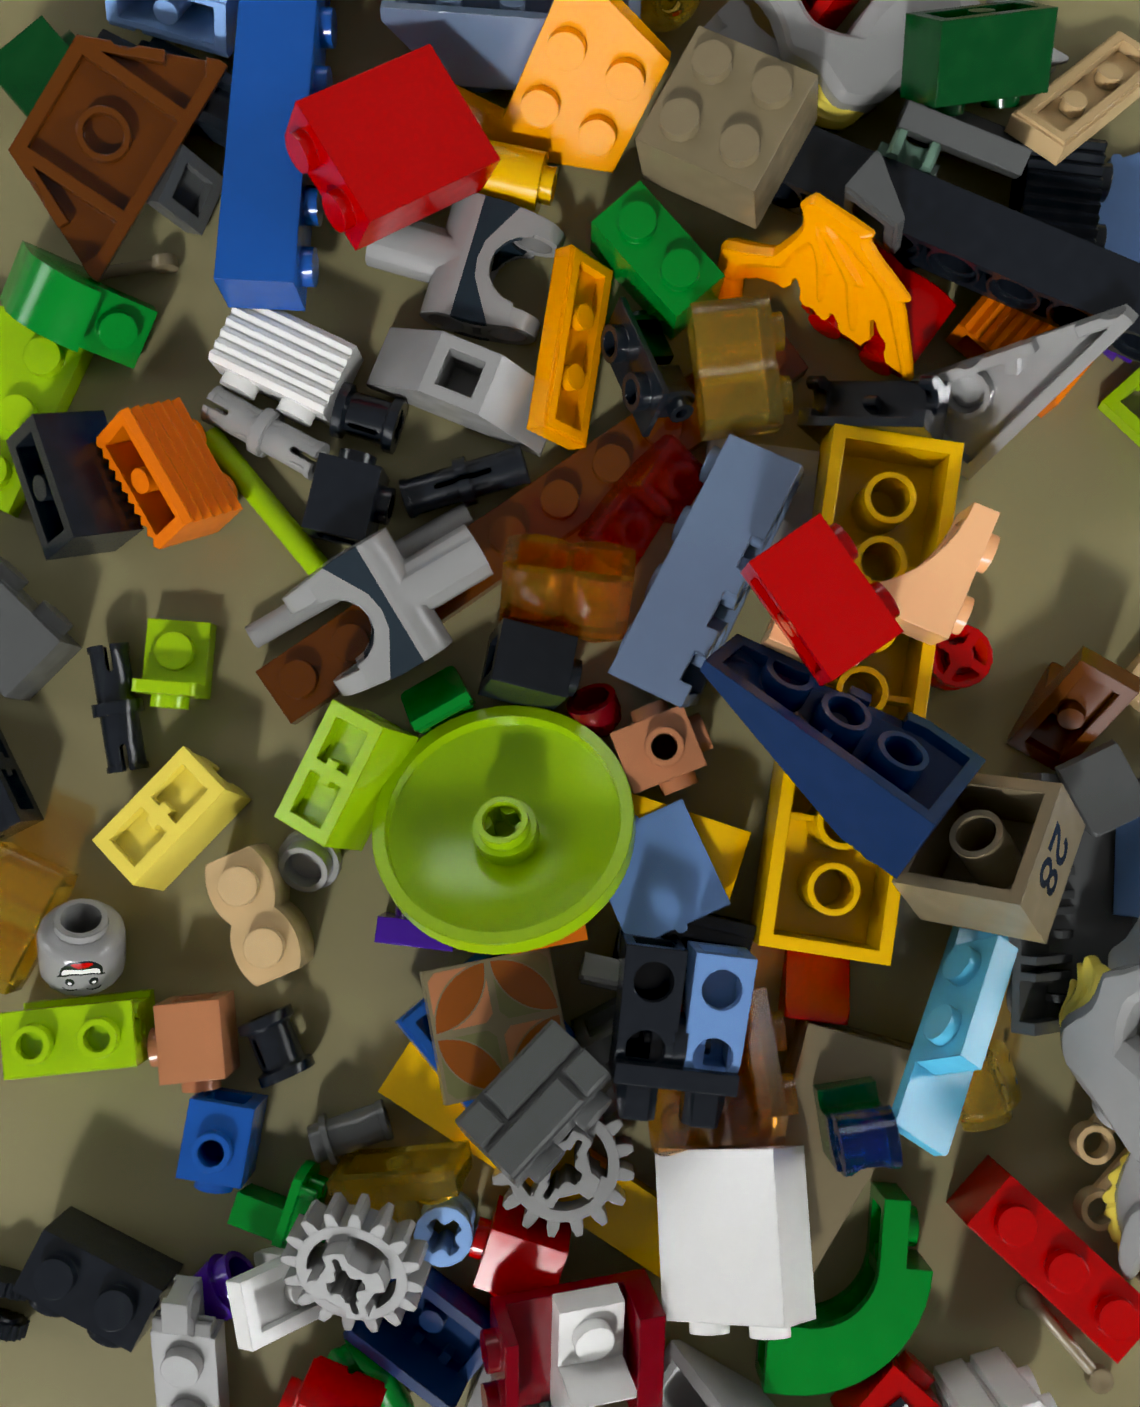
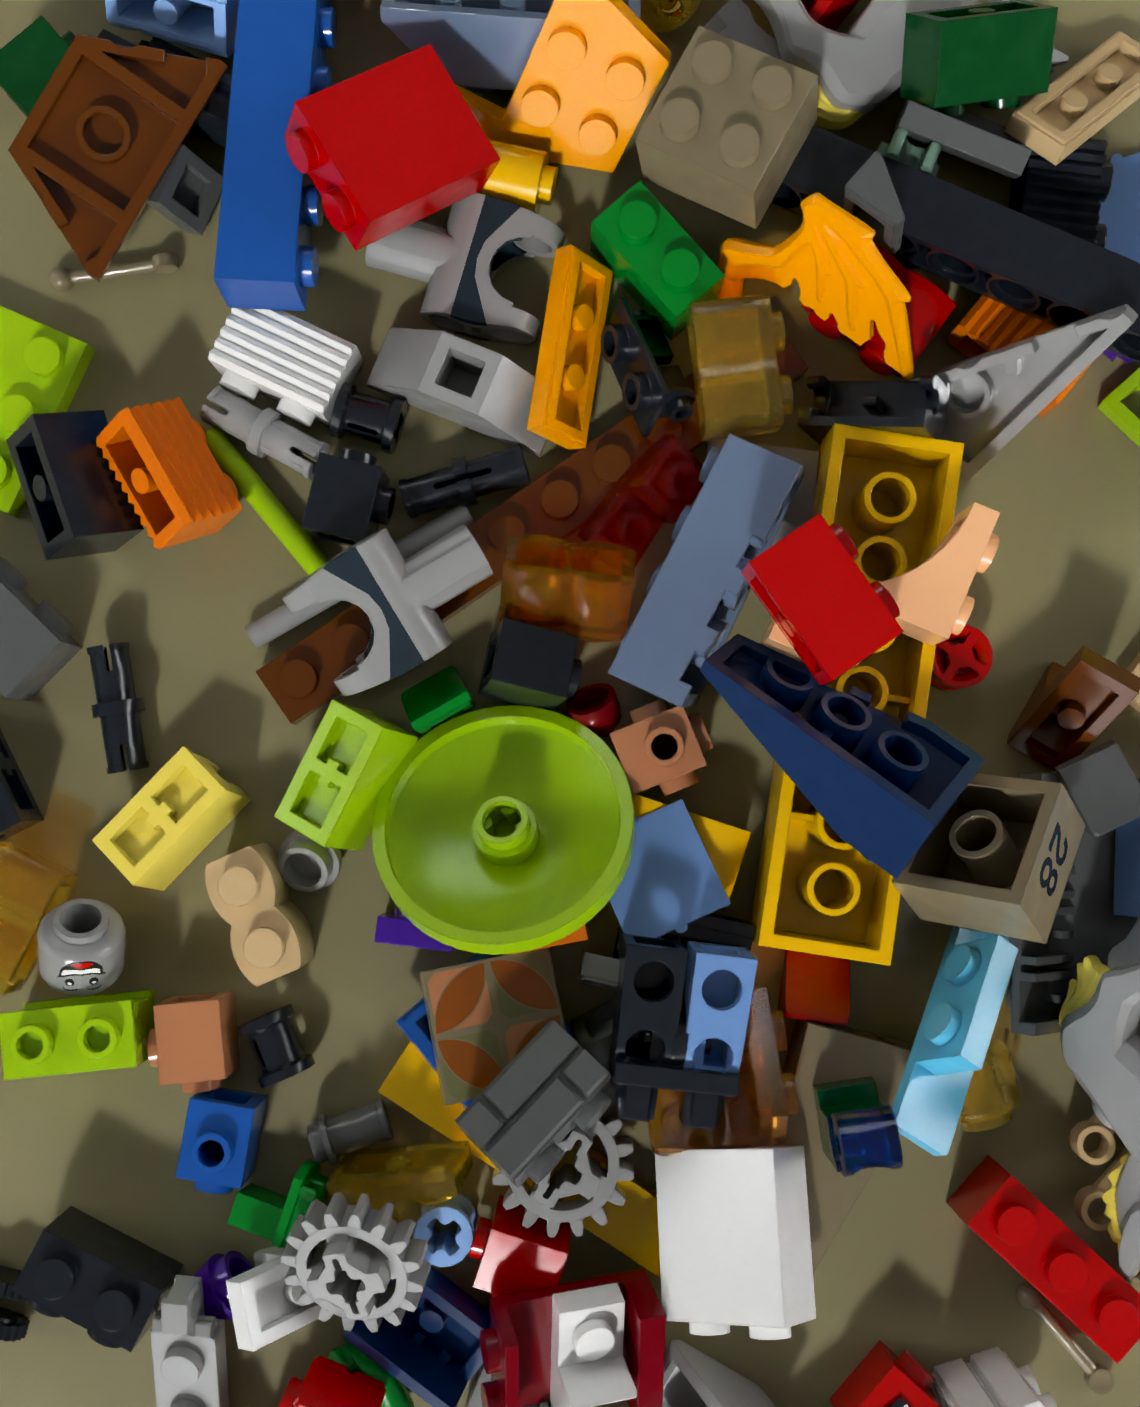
(73, 309): green brick -> none
(177, 662): lime bracket -> none
(864, 1322): green arch -> none

